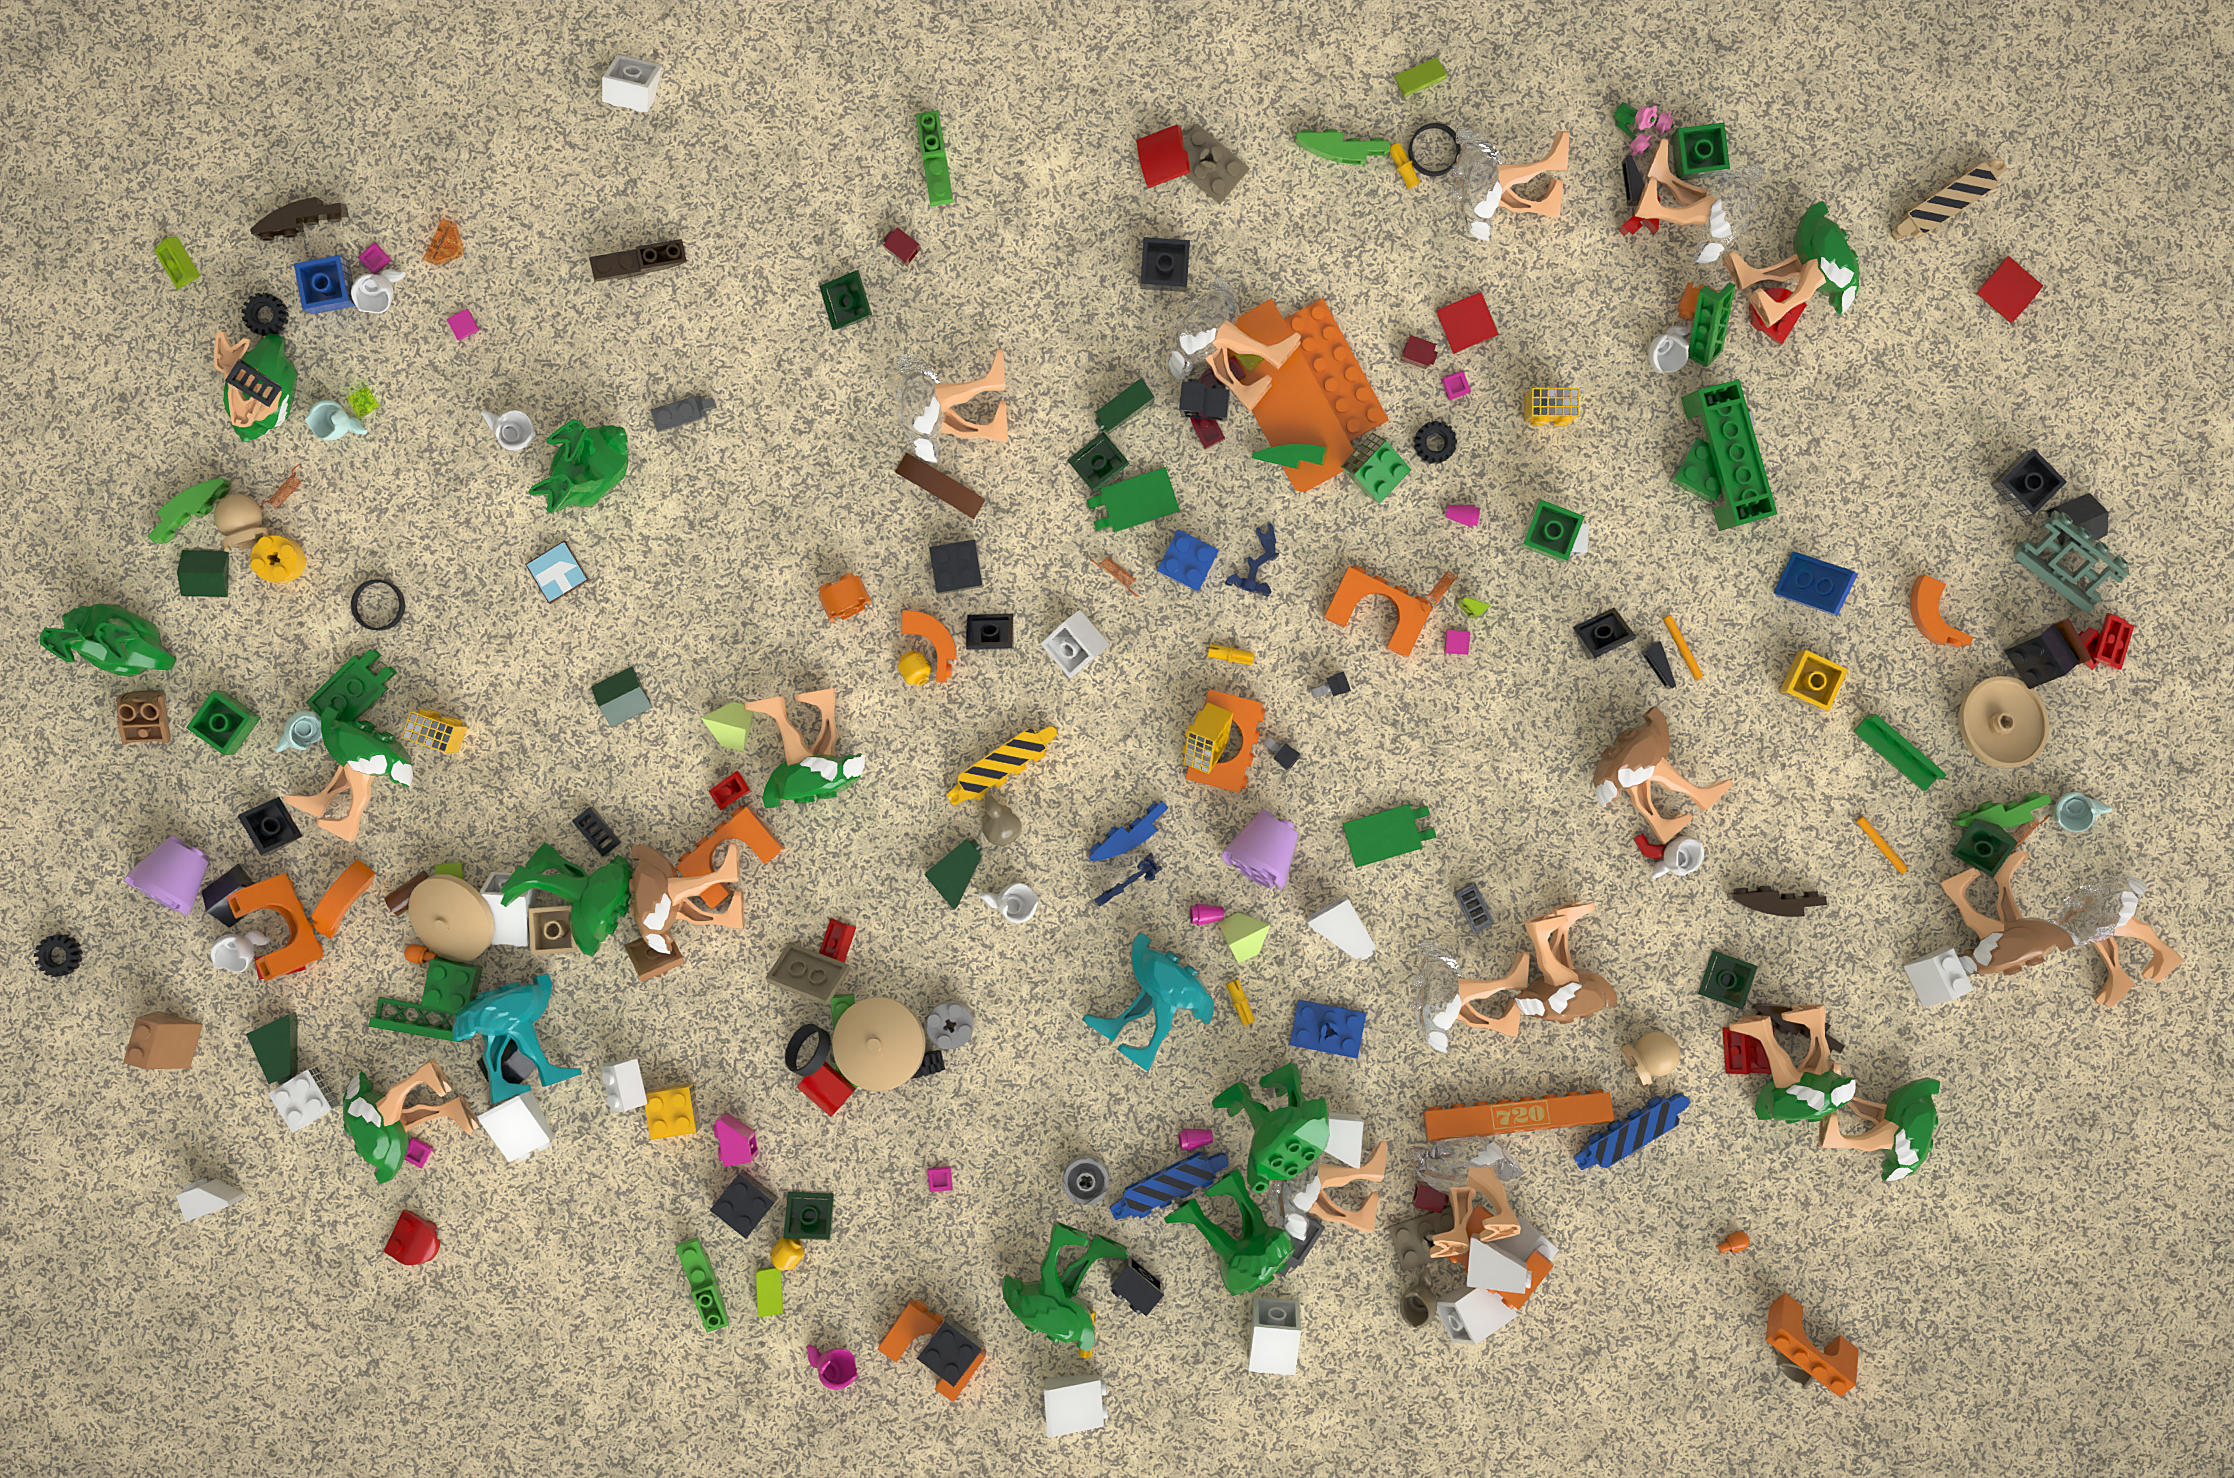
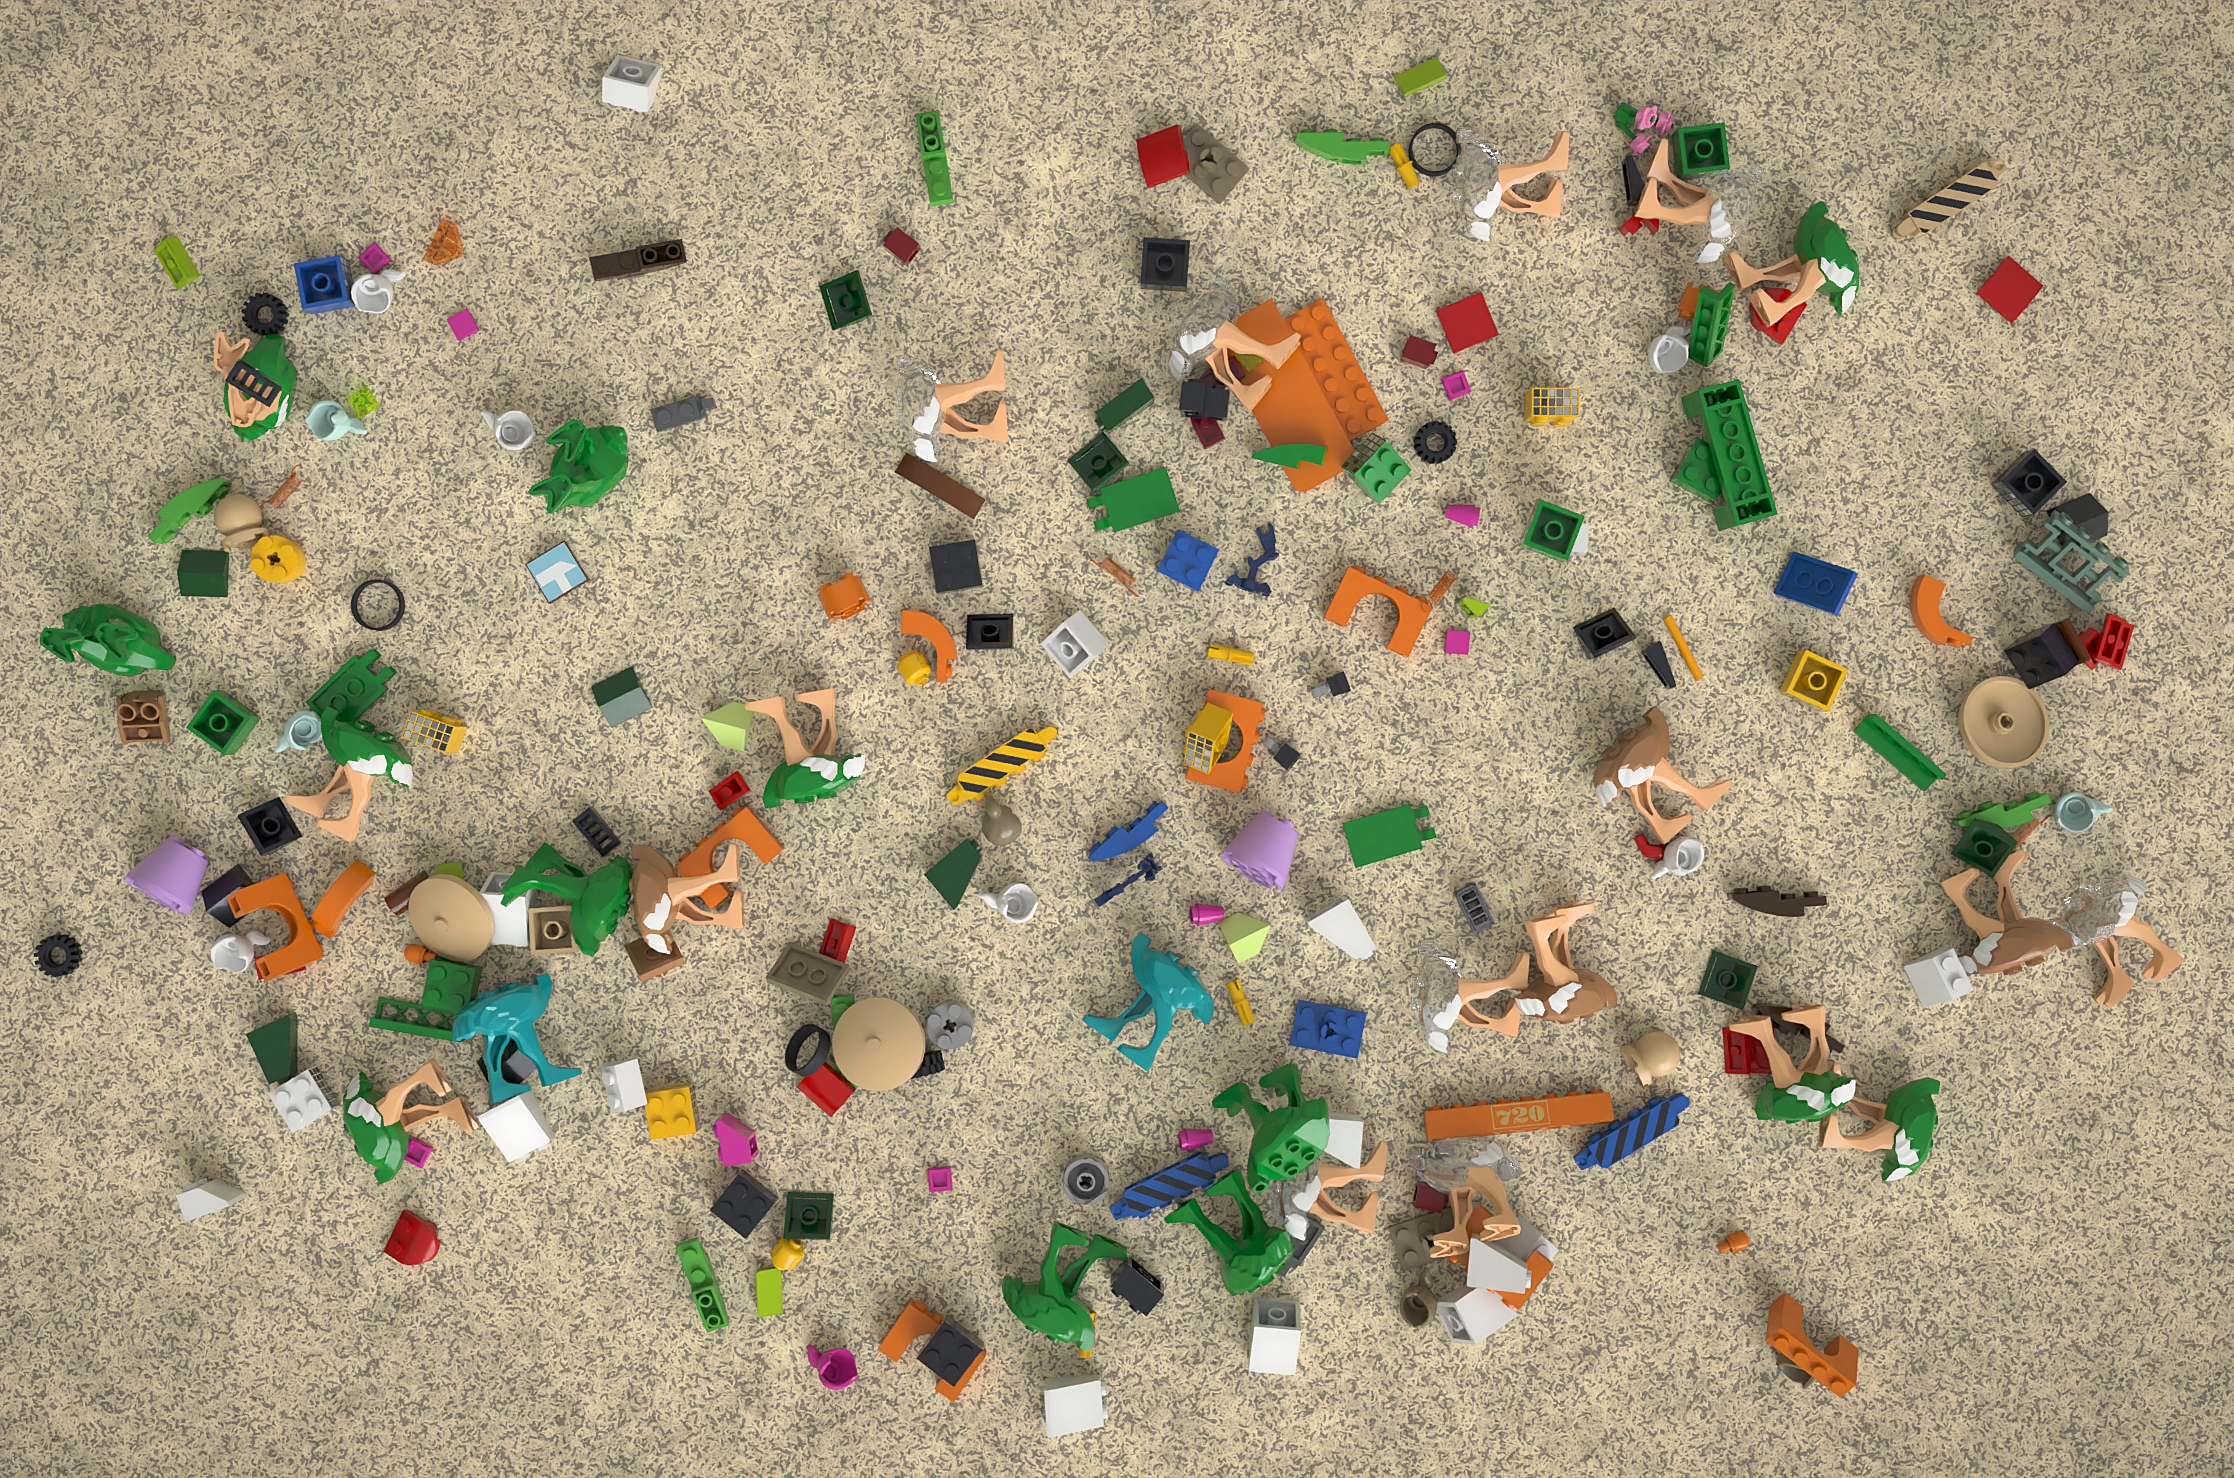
(162, 1042): medium nougat slope -> none
(290, 218): dark brown slope -> none
(1882, 845): light orange piece -> none

